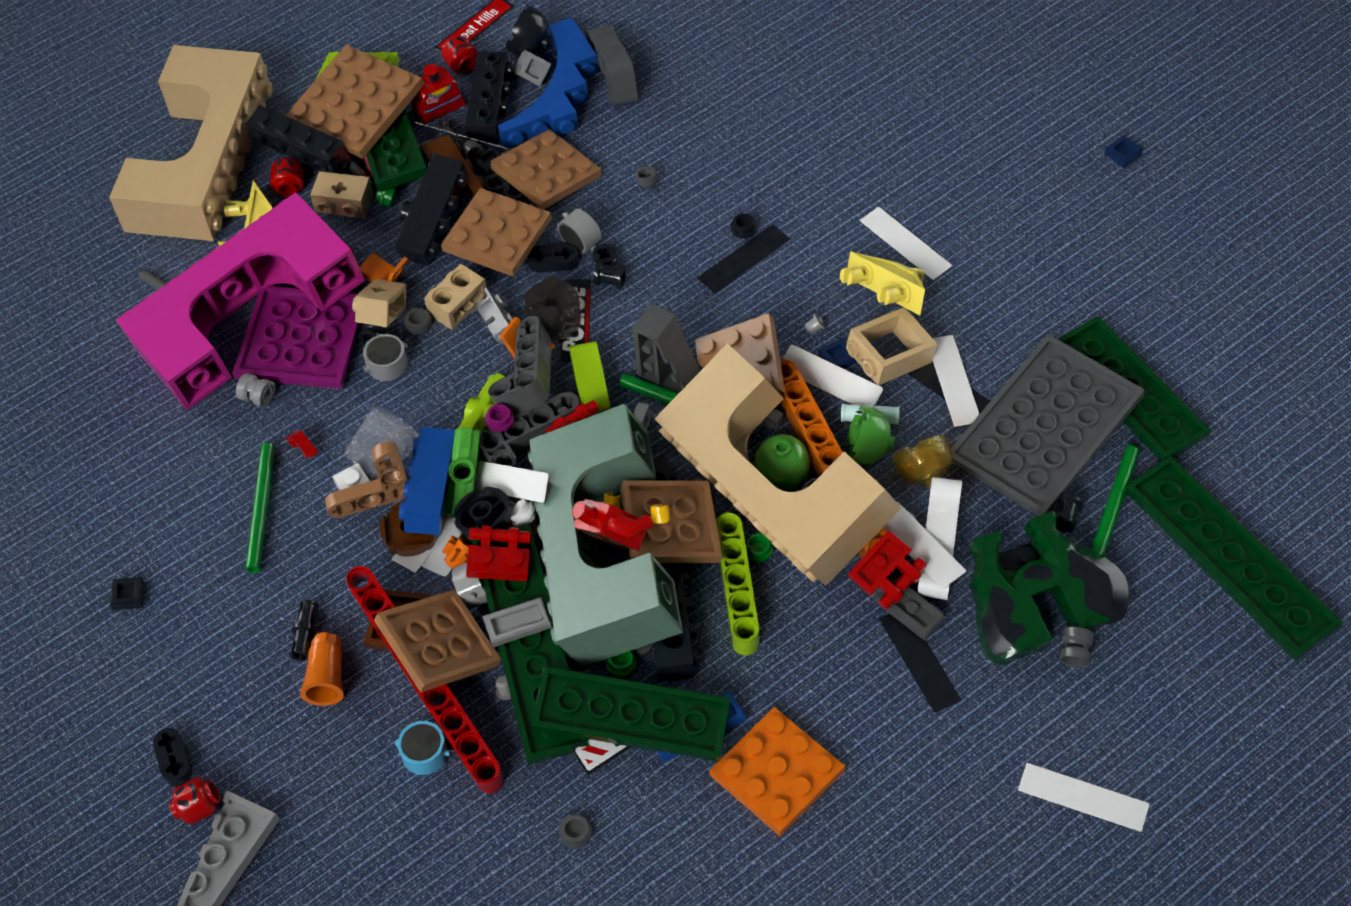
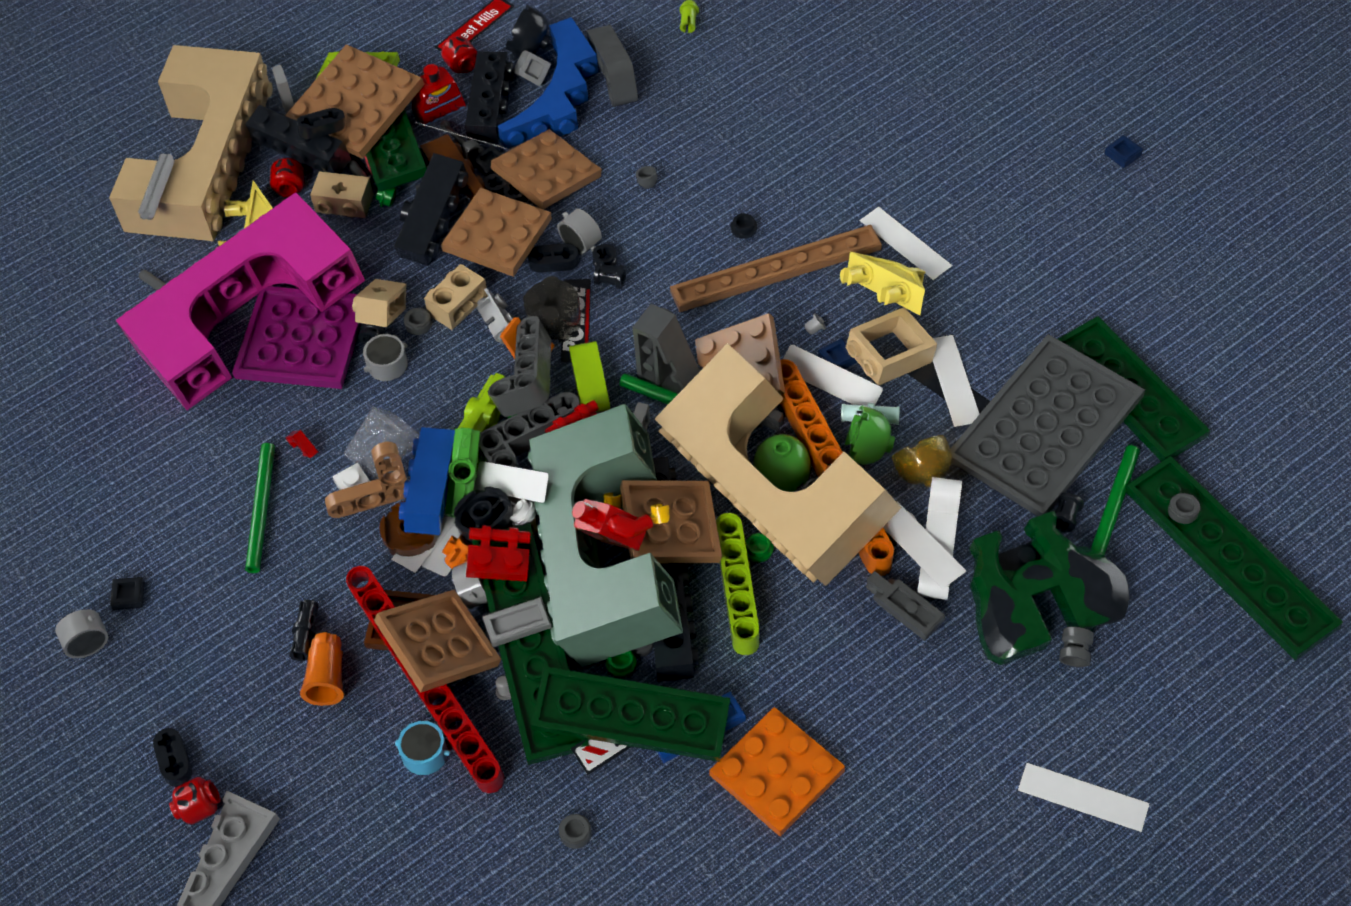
(81, 633): none -> light grey piece
(156, 186): none -> light grey axle
(256, 390): light grey wheel -> none
(283, 88): none -> light grey tile
(321, 123): none -> black beam
(377, 268): orange bracket -> none
(499, 418): magenta plate -> none
(688, 15): none -> lime pin
(743, 258): black sticker -> none
(774, 268): none -> medium nougat tile
(880, 563): red plate -> none
(921, 664): black sticker -> none
(1184, 508): none -> dark grey tile

